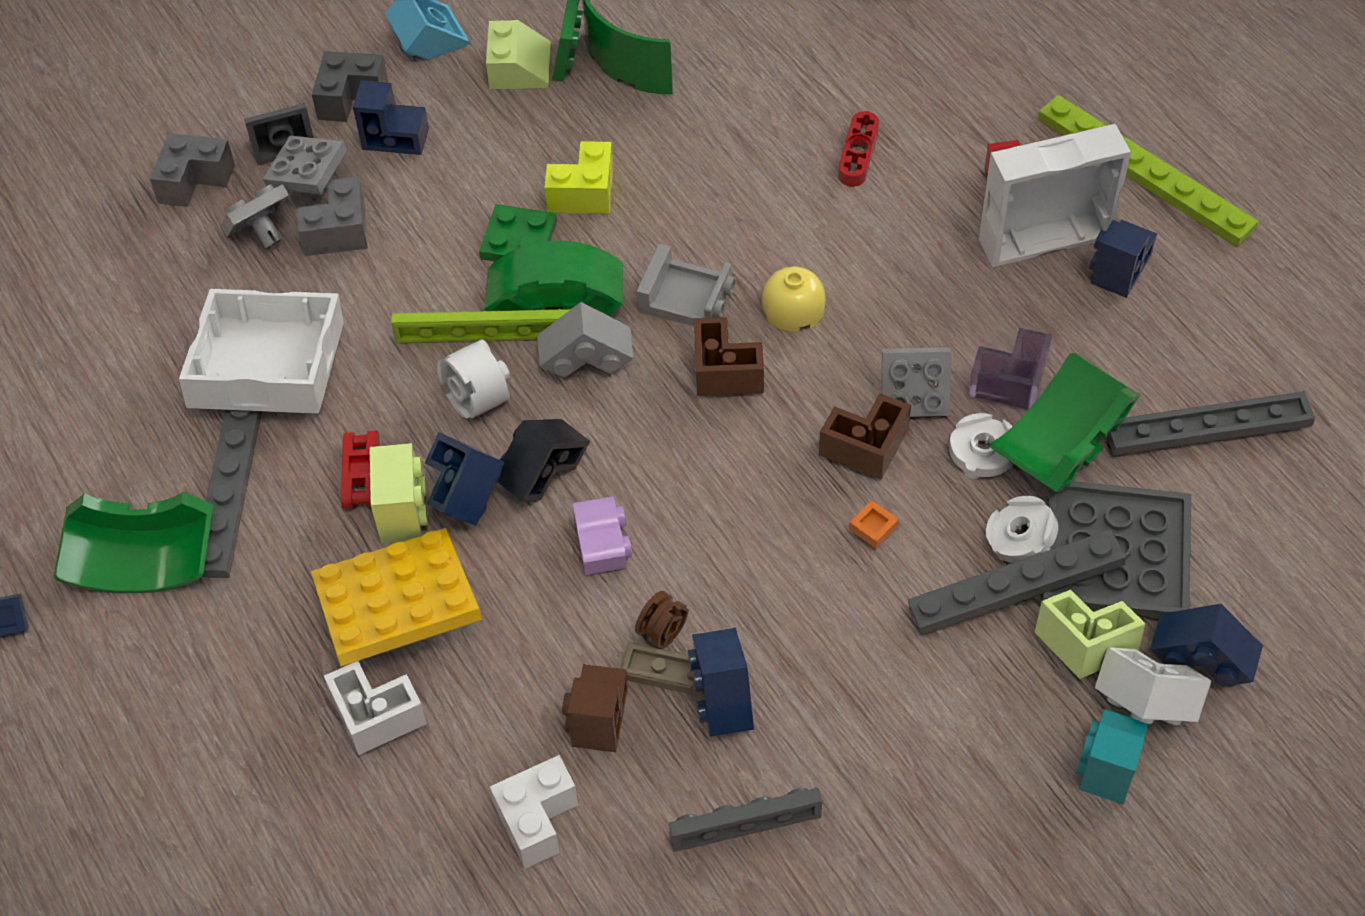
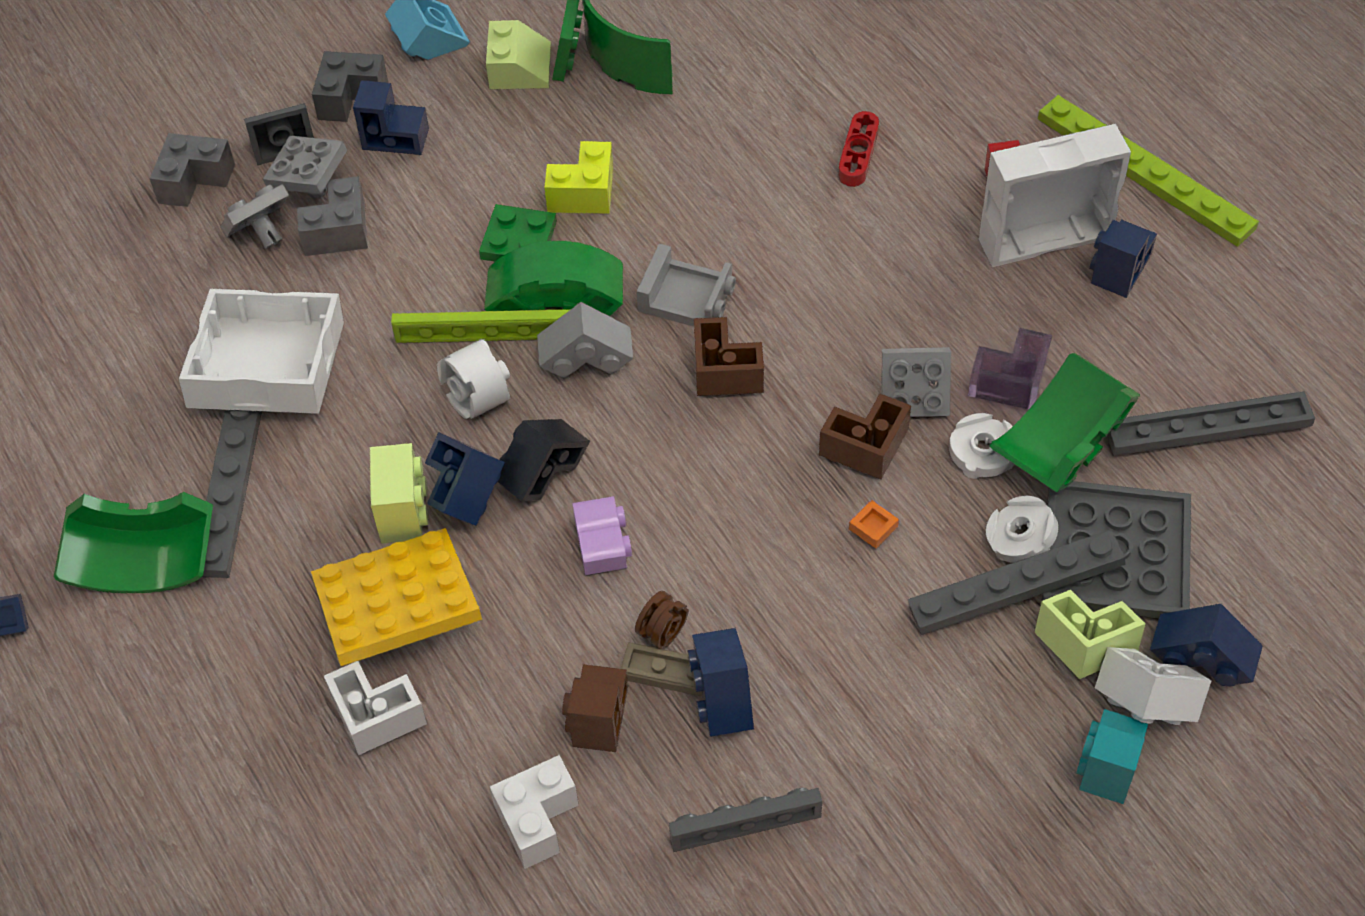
(356, 468): red plate -> none
(793, 299): light yellow cylinder -> none

